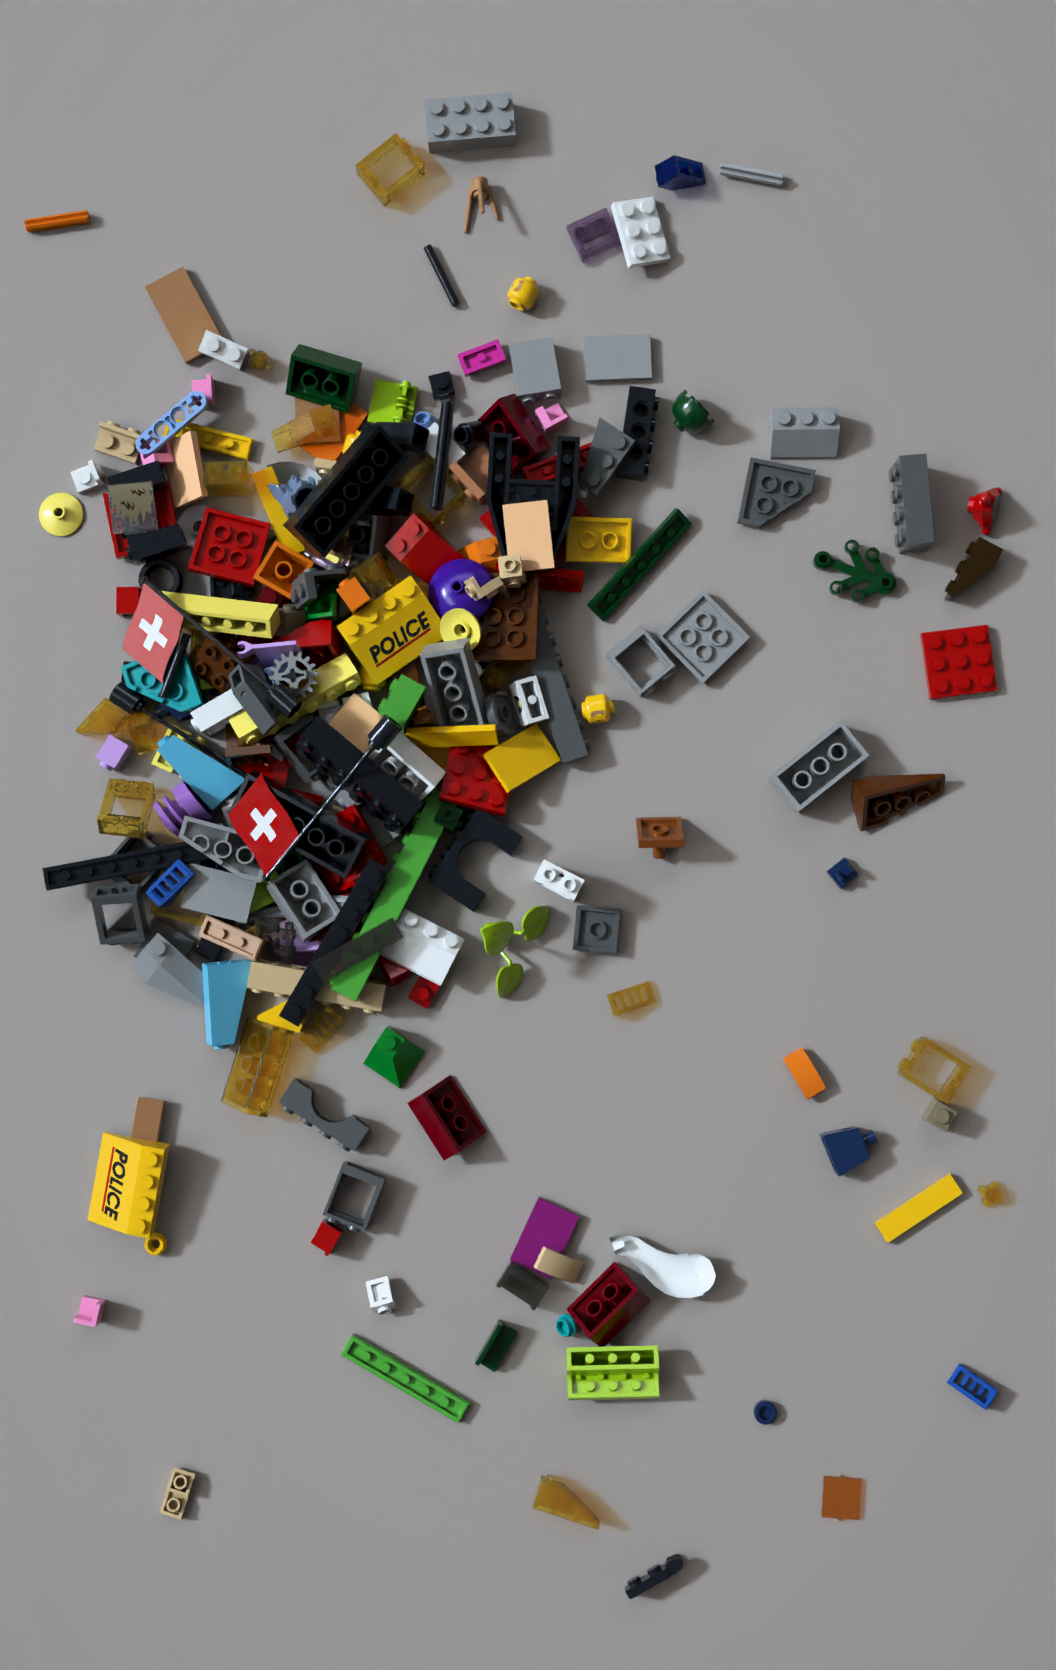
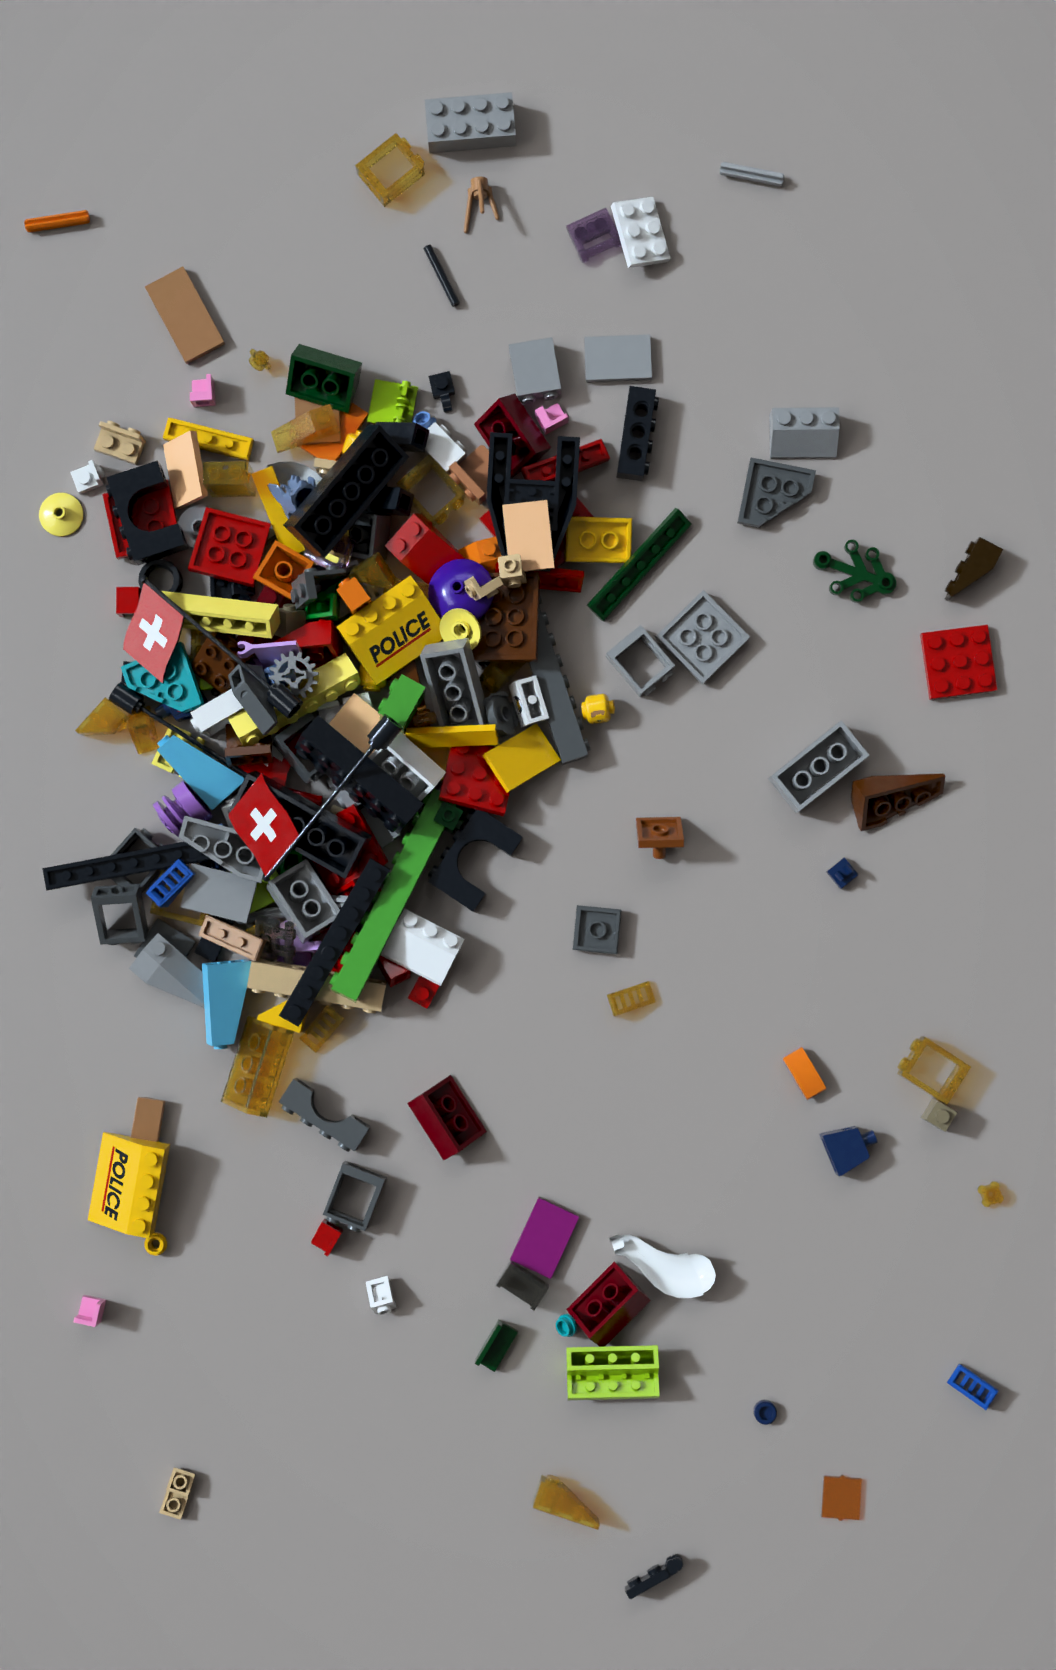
(113, 753): lavender brick -> none
(120, 824): clear yellow window -> none
(132, 507): slope -> none
(163, 455): bright pink panel -> none
(169, 420): light blue beam -> none
(175, 664): black bar -> none
(223, 350): white brick -> none
(357, 950): clear smoke tile -> none
(393, 1056): green slope -> none
(405, 1378): bright green tile -> none
(442, 455): black axle -> none
(469, 433): black brick -> none
(481, 358): dark pink plate -> none
(496, 937): lime plant -> none
(523, 293): yellow head -> none
(558, 1265): tan slope -> none
(565, 886): white window -> none
(605, 457): dark grey wing -> none
(679, 173): clear blue slope -> none
(690, 414): dark green cylinder -> none
(912, 503): dark grey brick -> none
(918, 1208): yellow tile -> none
(985, 508): red rock -> none

